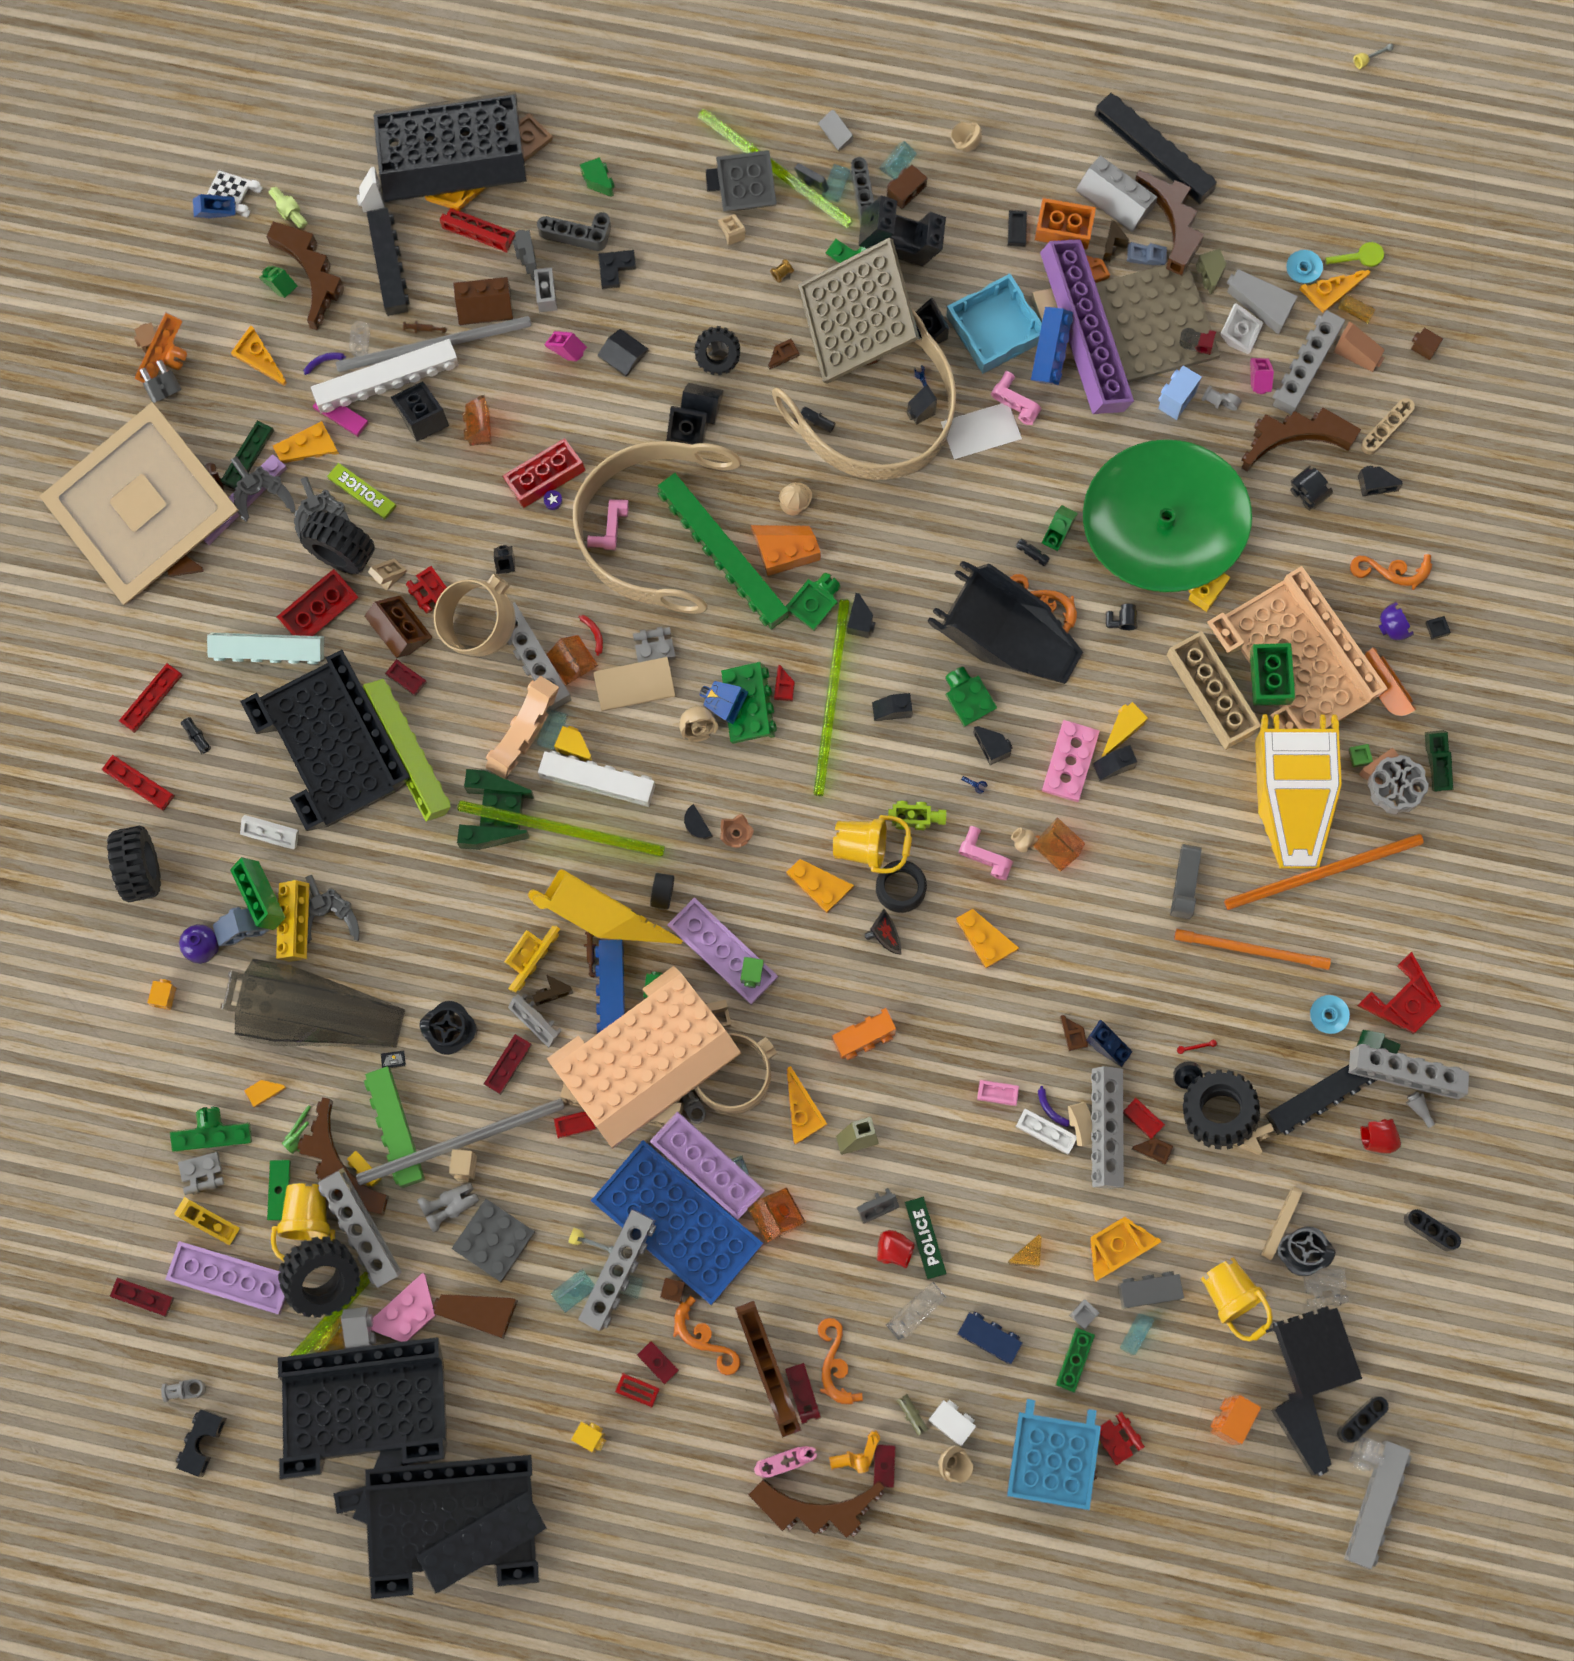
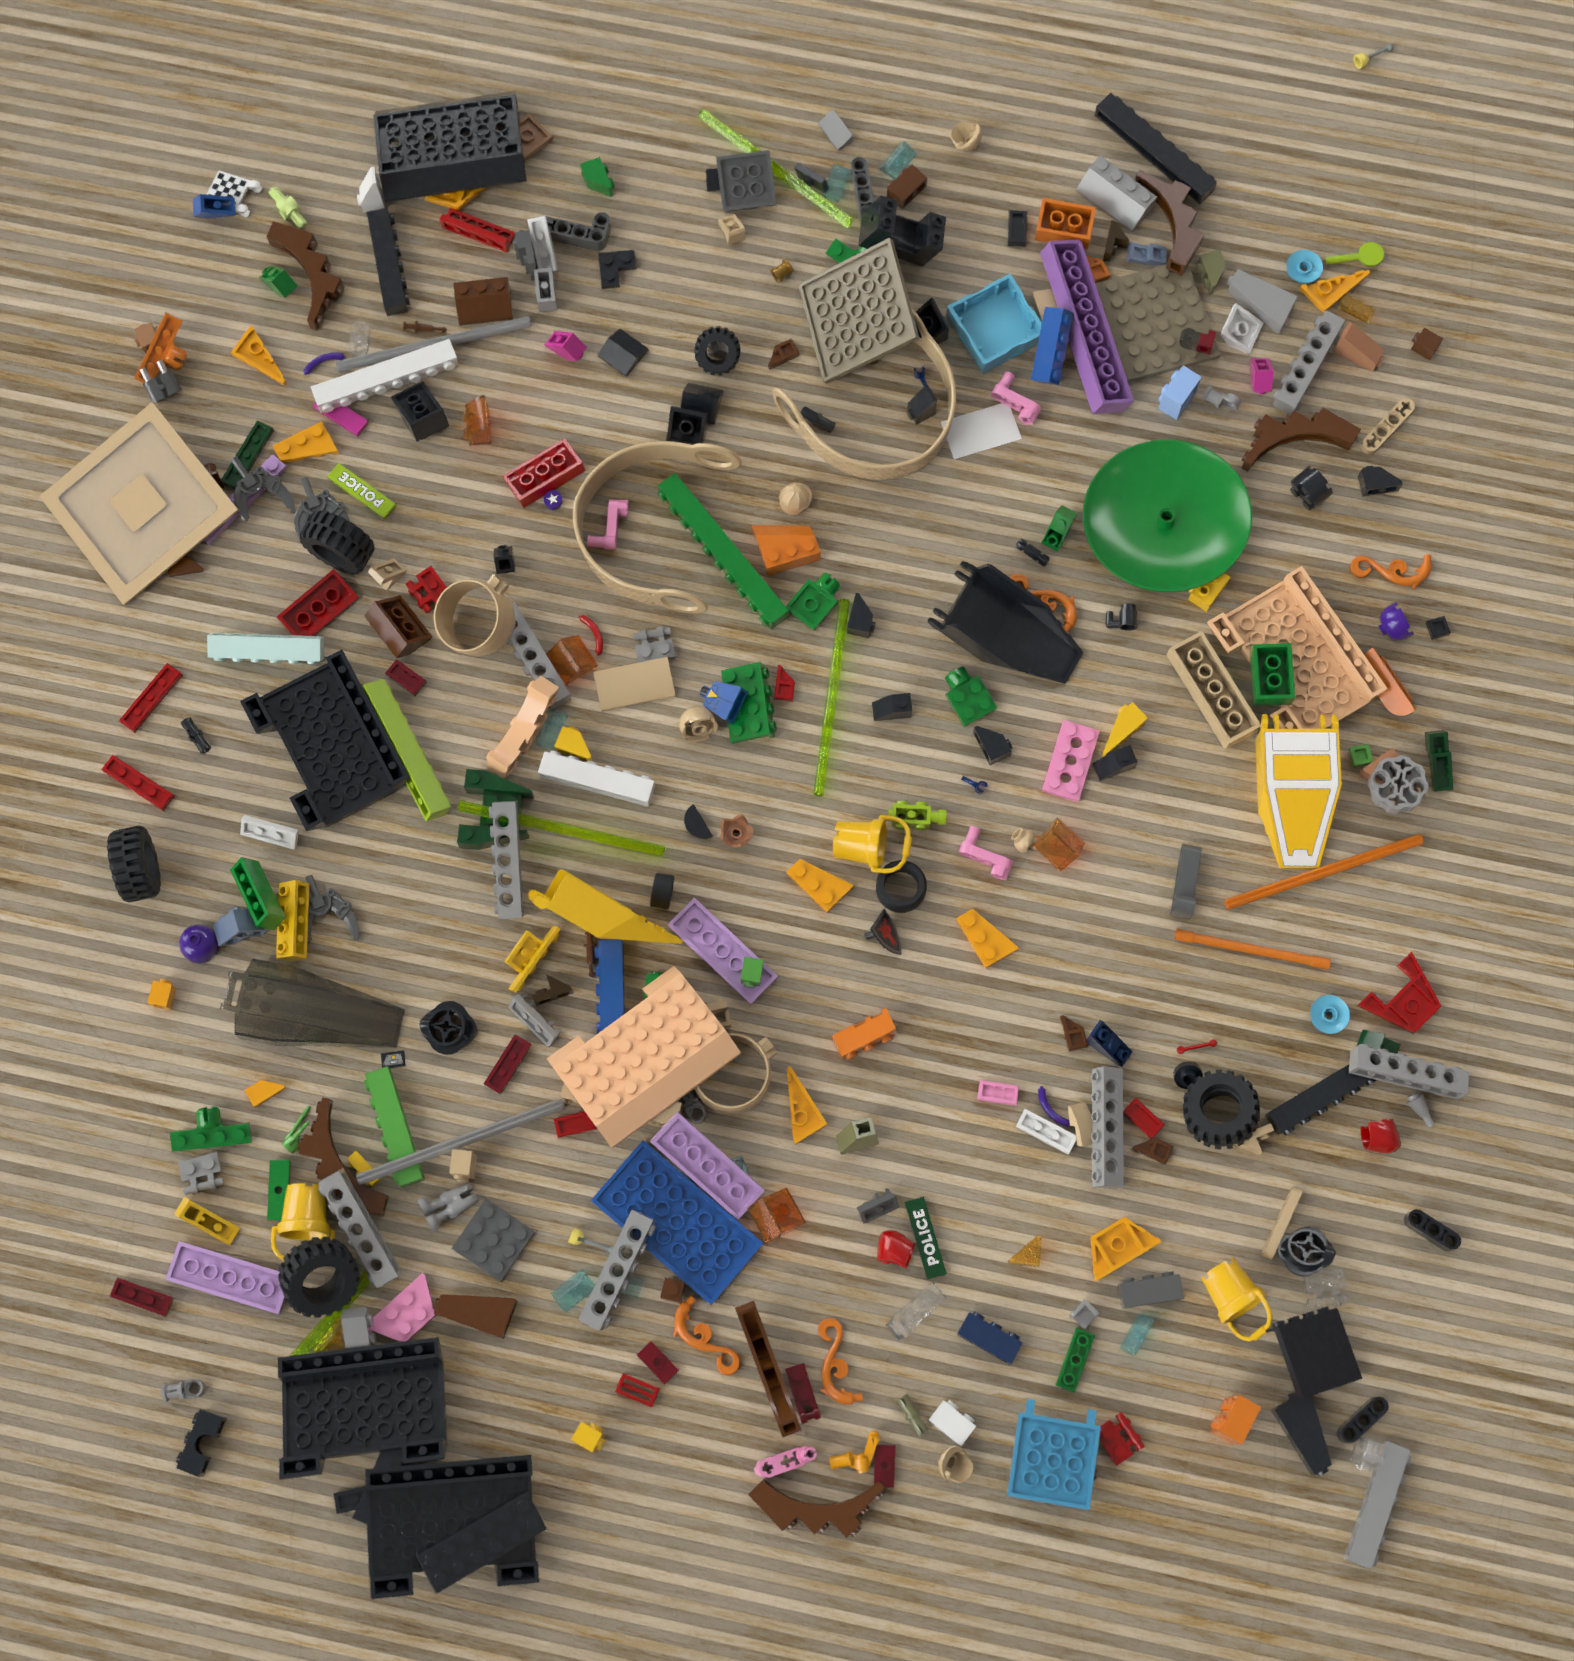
(510, 810): none -> light grey brick
(542, 243): none -> white plate

